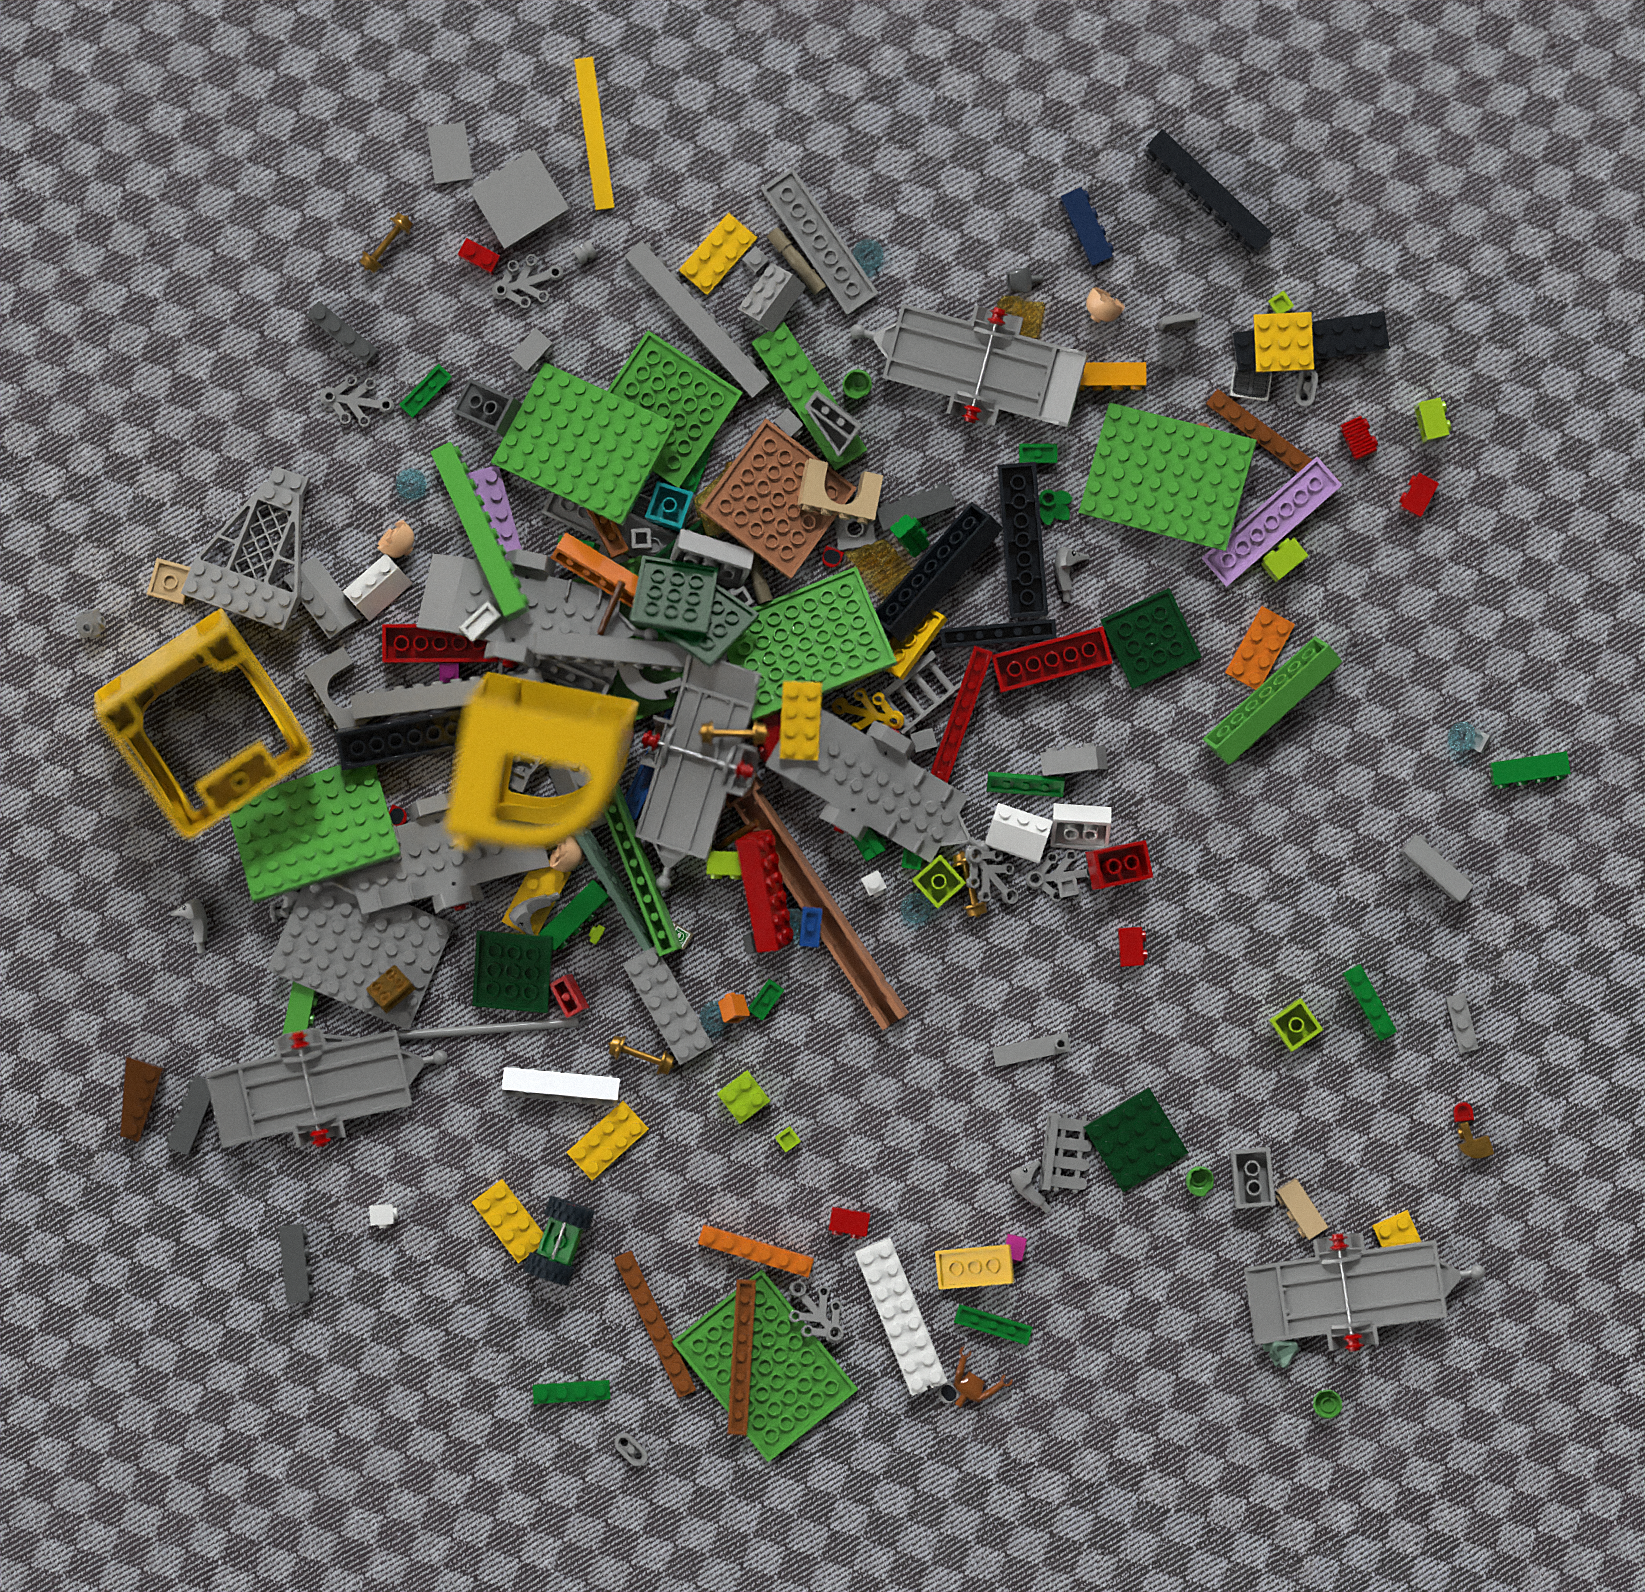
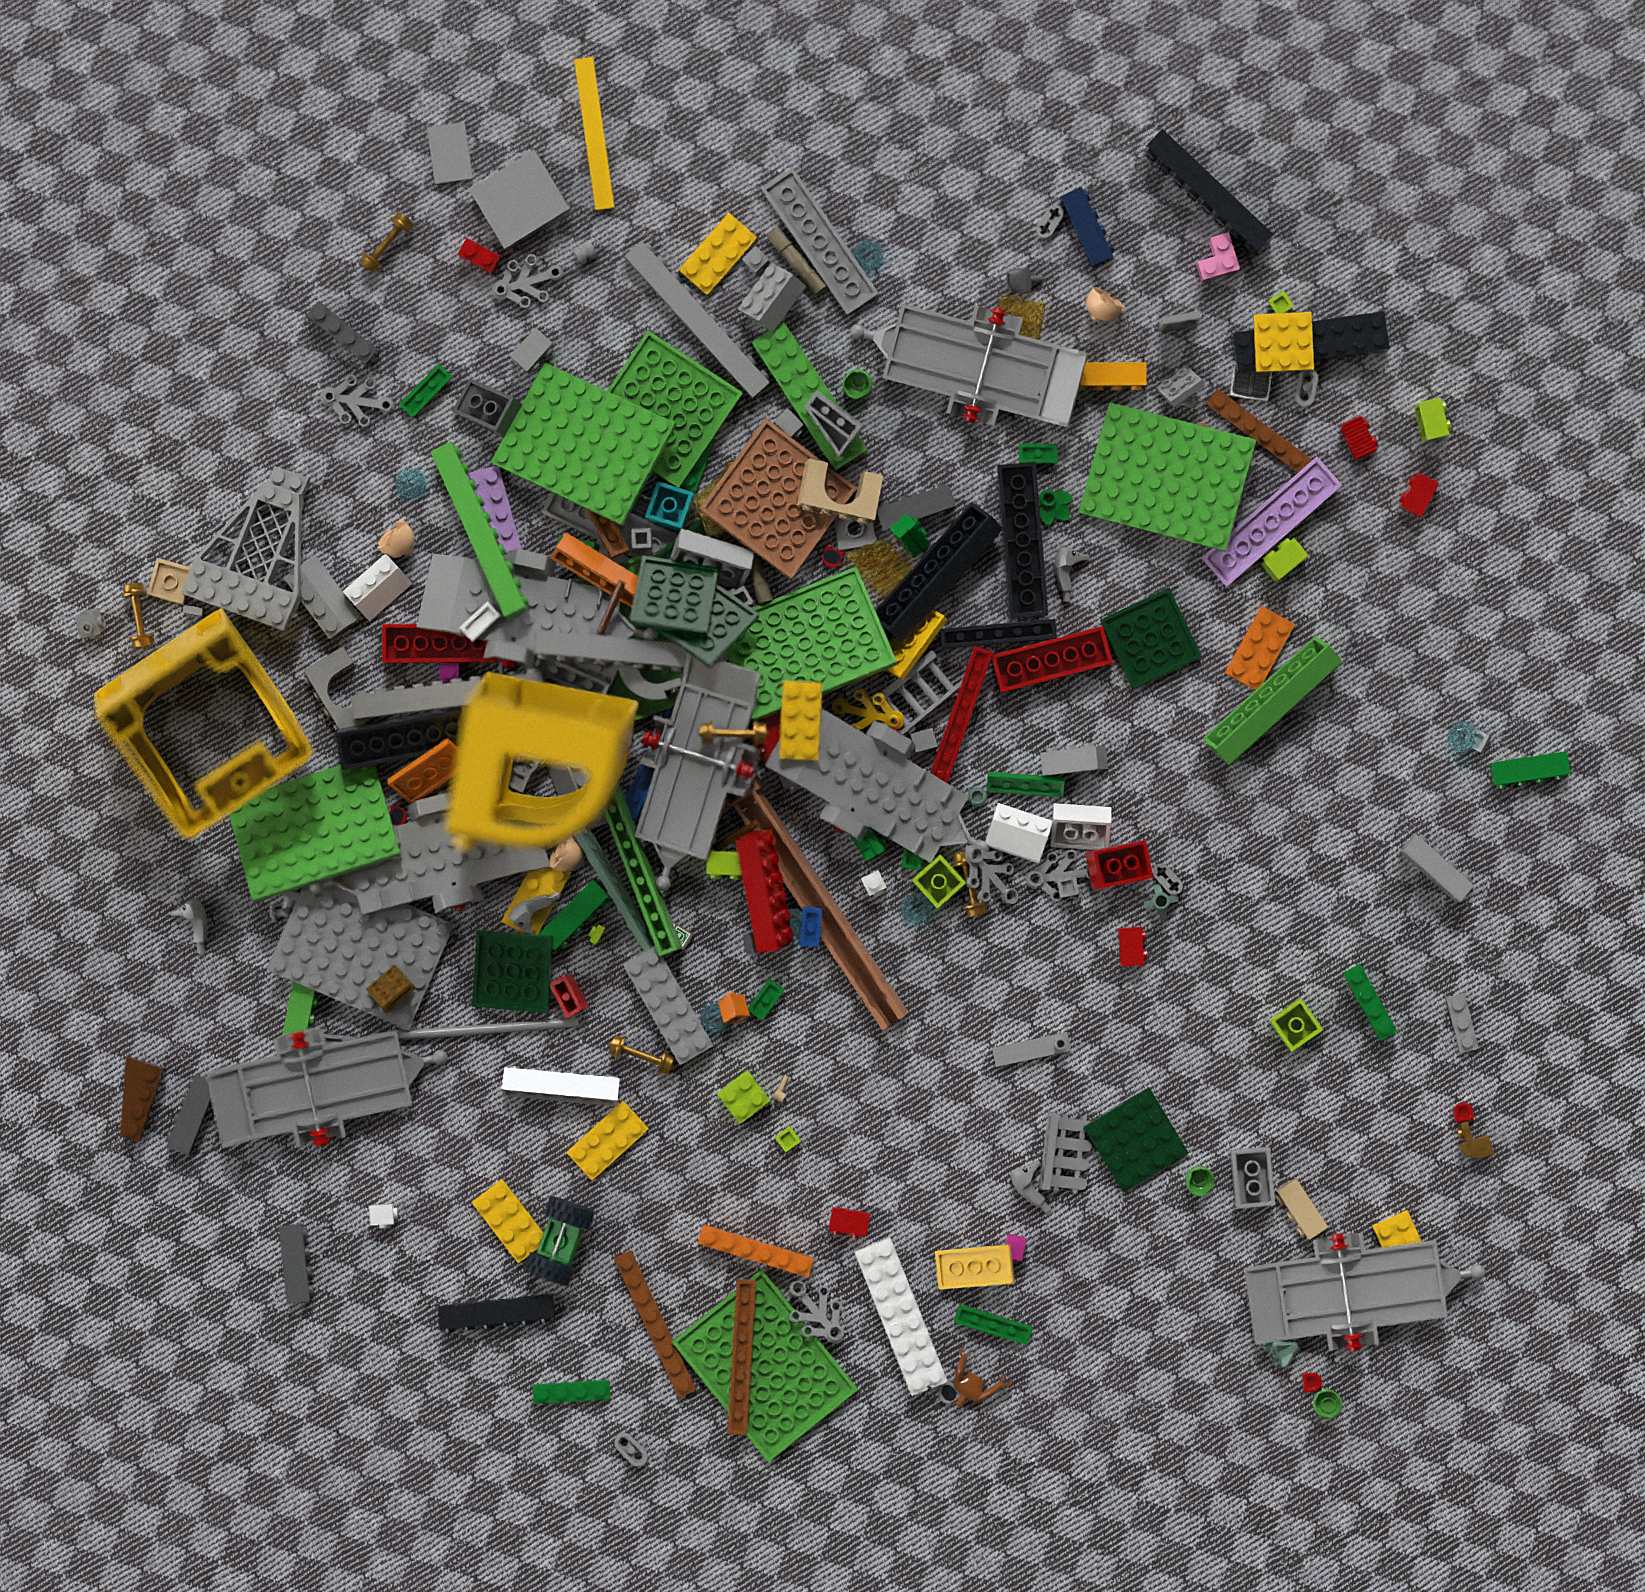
(134, 590): none -> pearl gold piece
(193, 611): none -> light grey tile
(426, 772): none -> orange plate
(496, 1312): none -> black brick
(779, 1095): none -> tan hand
(977, 796): none -> sand green plate
(1045, 219): none -> light grey beam
(1160, 901): none -> sand green rock
(1163, 882): none -> light grey beam
(1181, 387): none -> light grey plate
(1223, 260): none -> bright pink brick
(1311, 1382): none -> red tile

